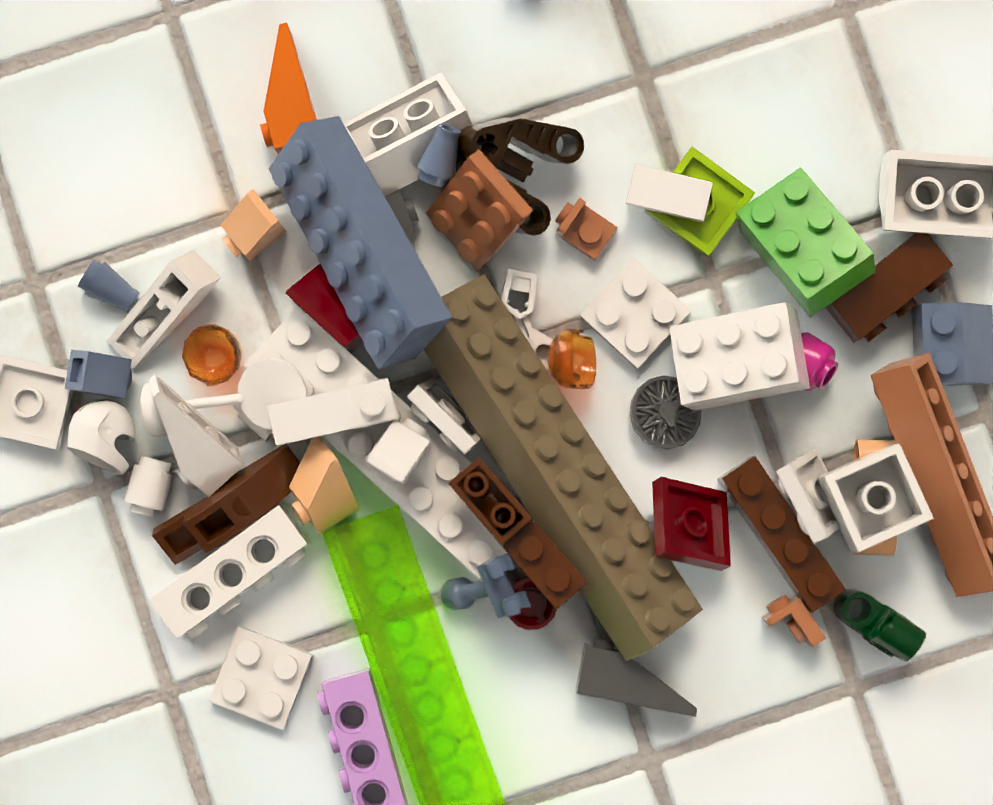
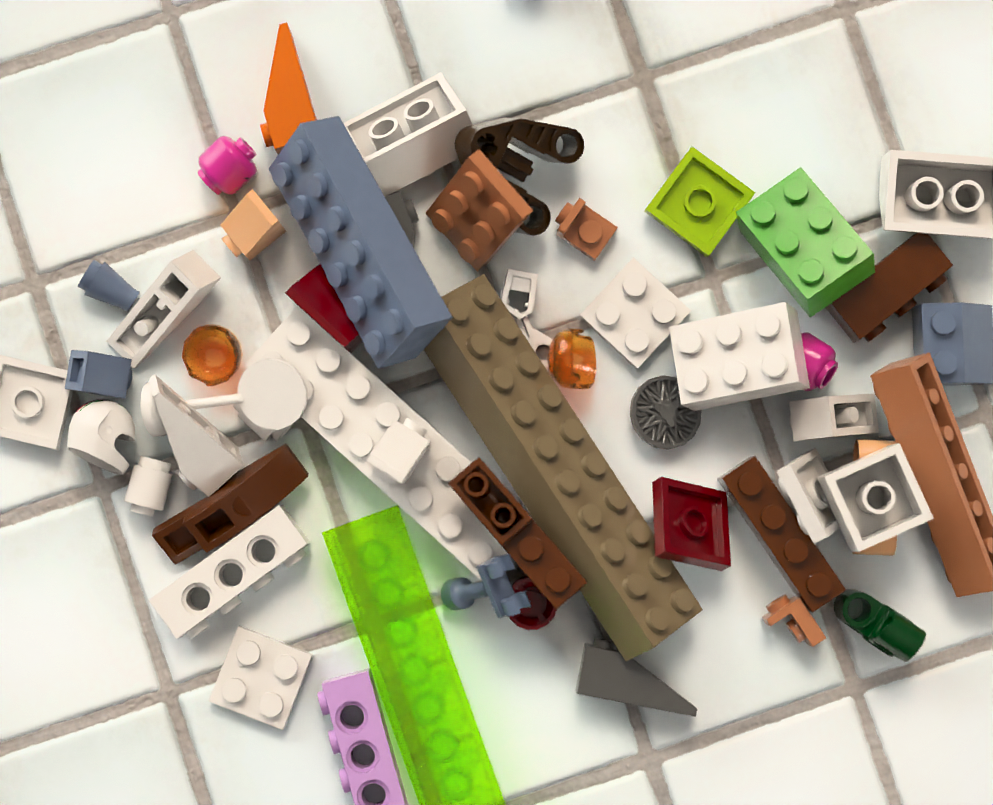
(227, 165): none -> dark pink head
(321, 488): light nougat slope -> none
(332, 412): white slope -> none
(436, 405): white plate -> none
(440, 157): sand blue cone -> none
(669, 193): white tile -> none
(833, 416): none -> white slope

